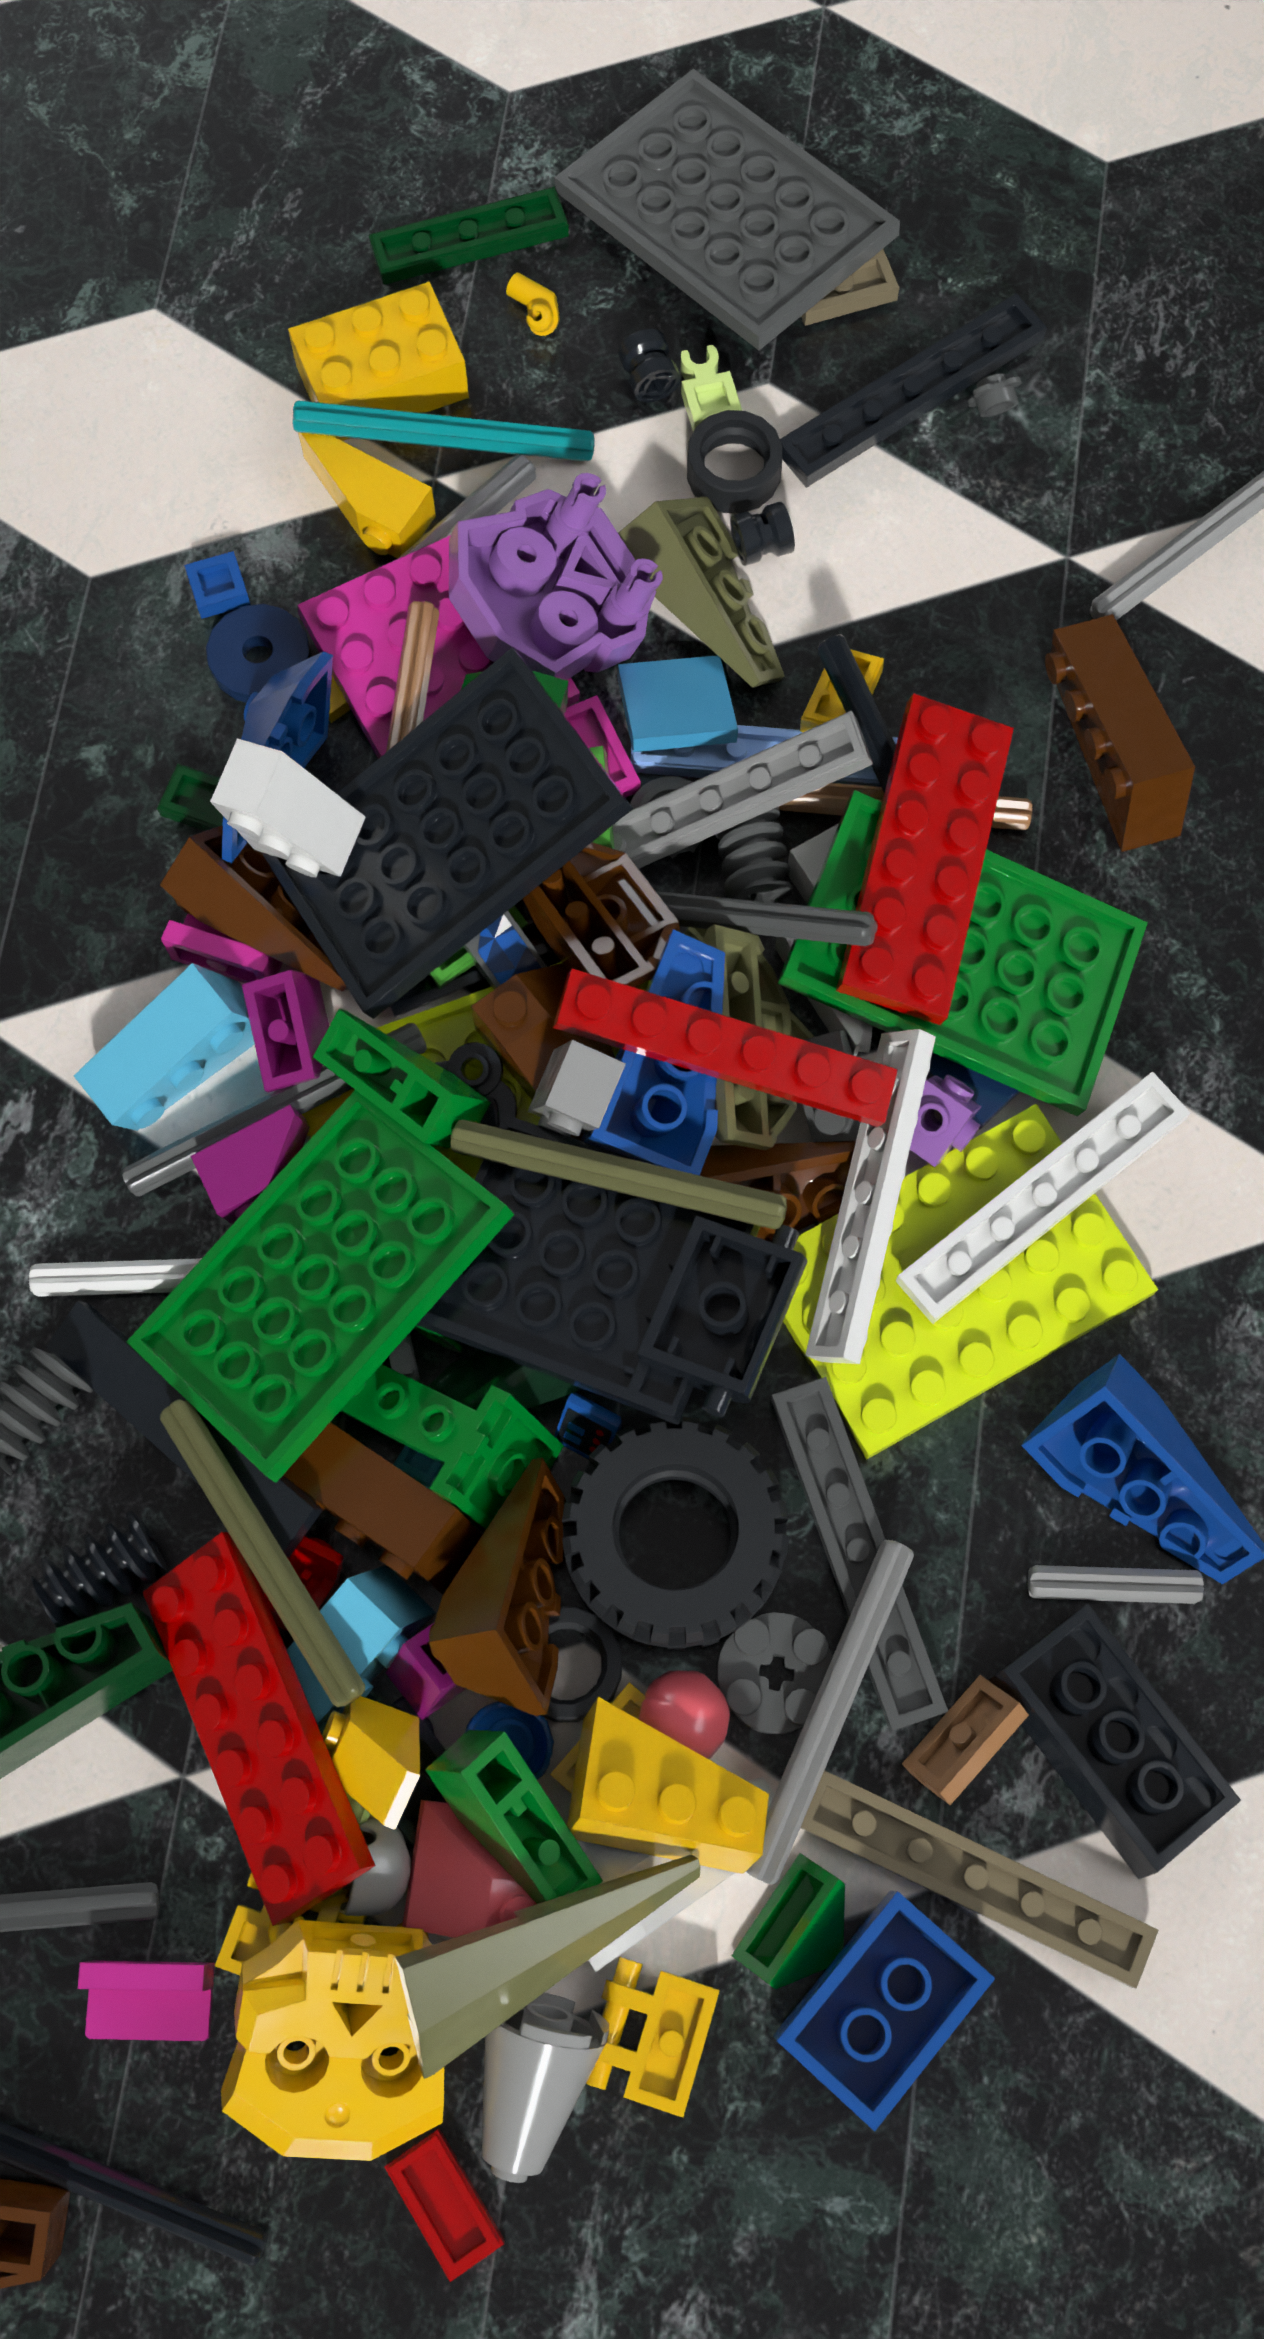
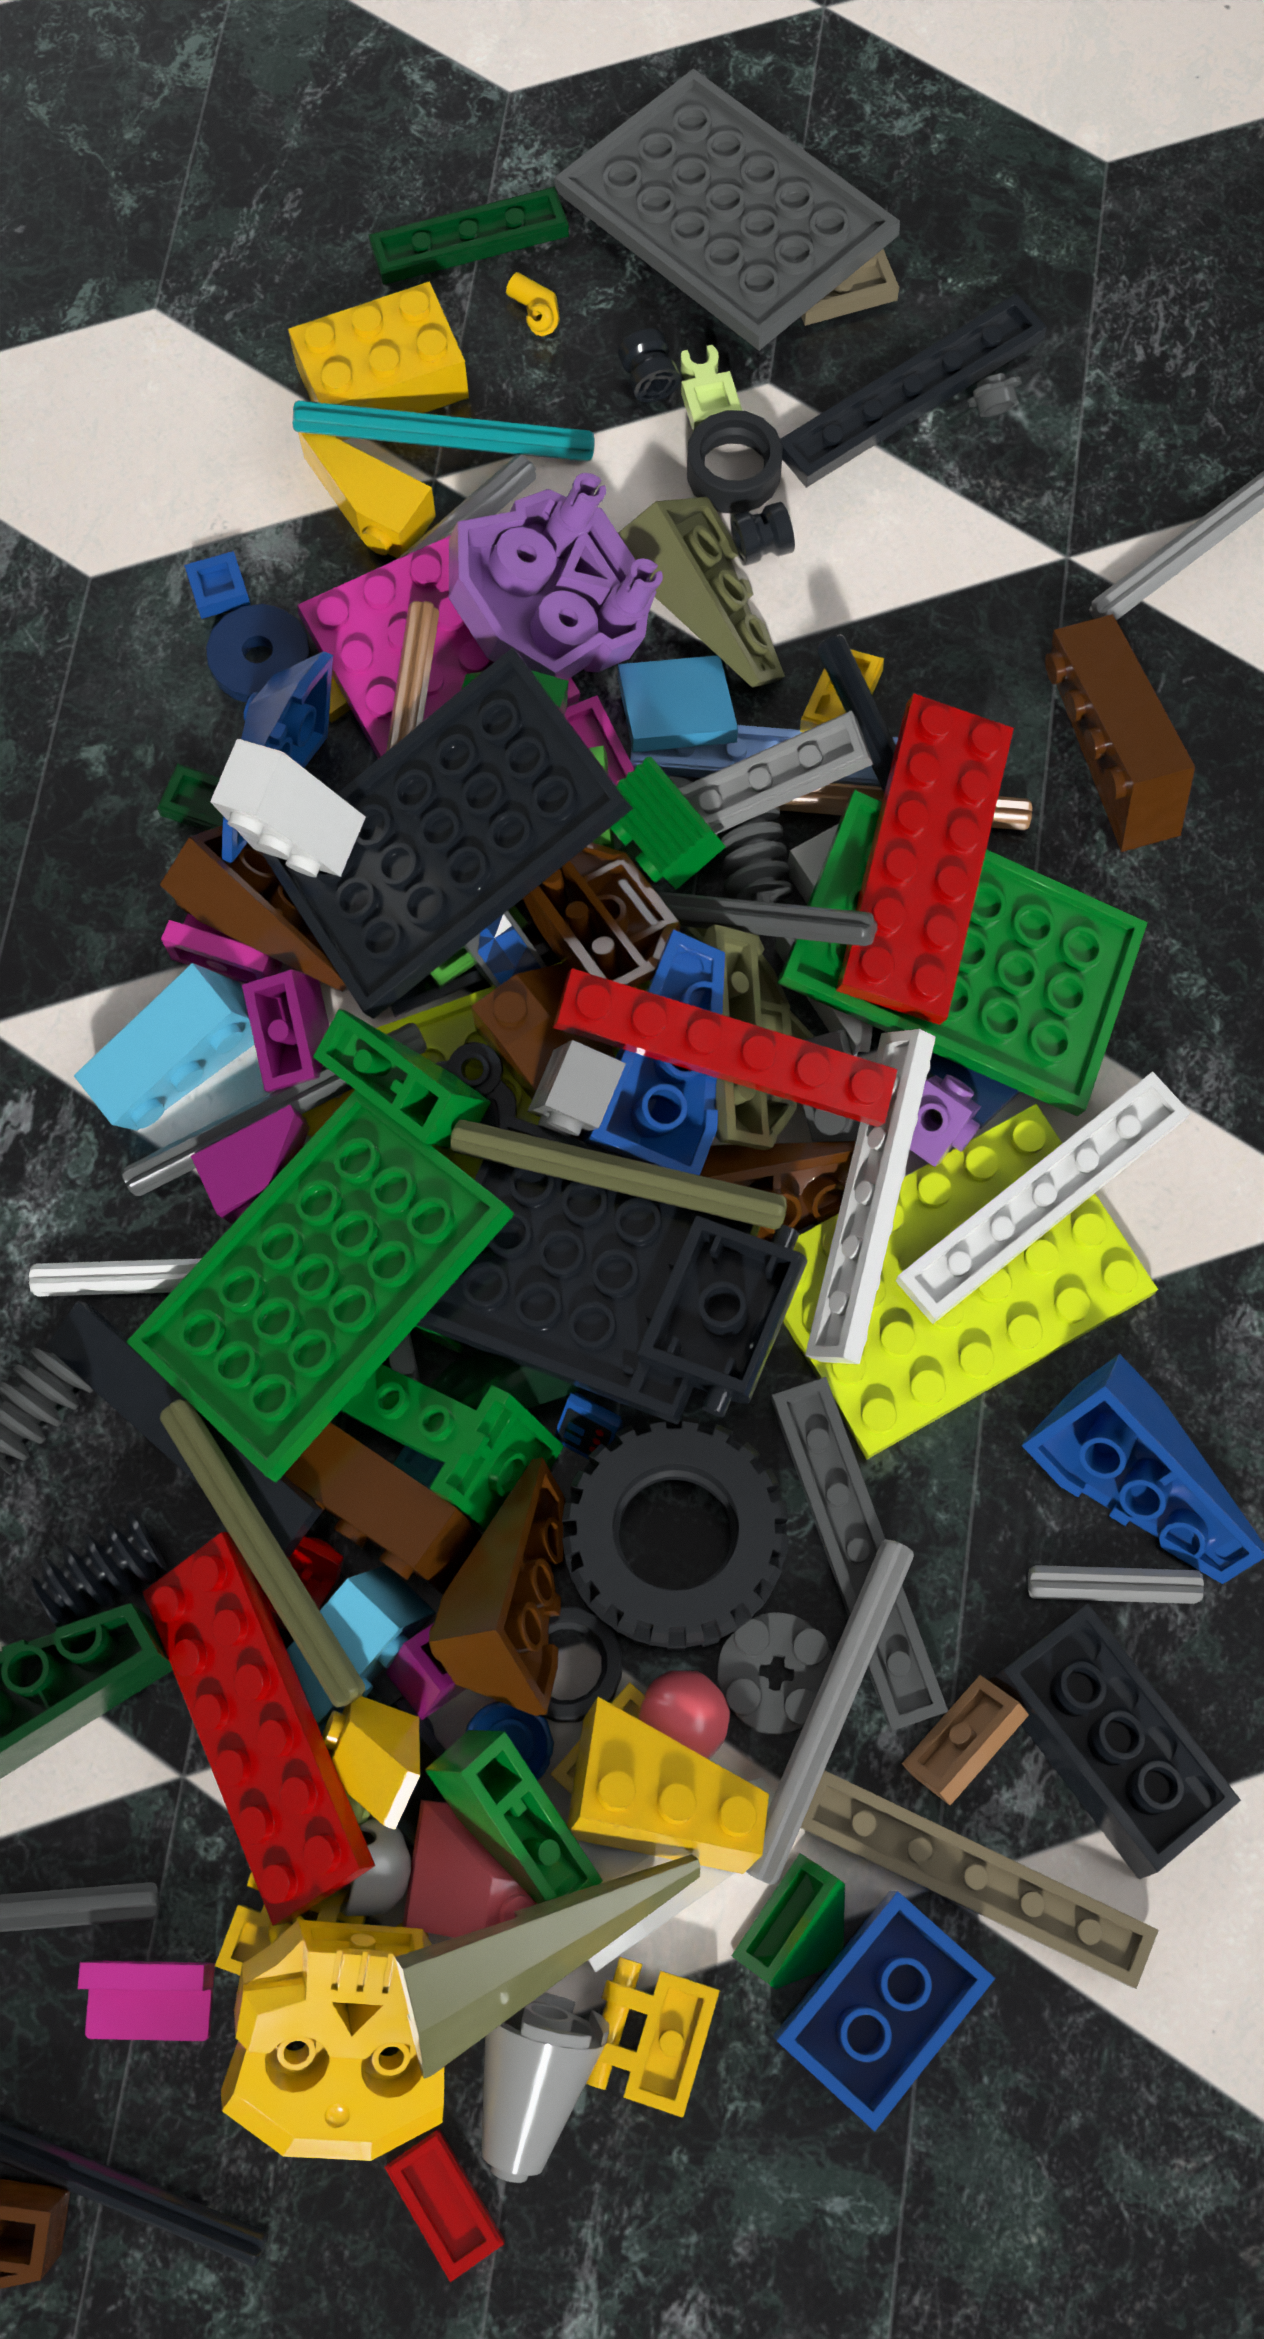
(664, 826): none -> green brick

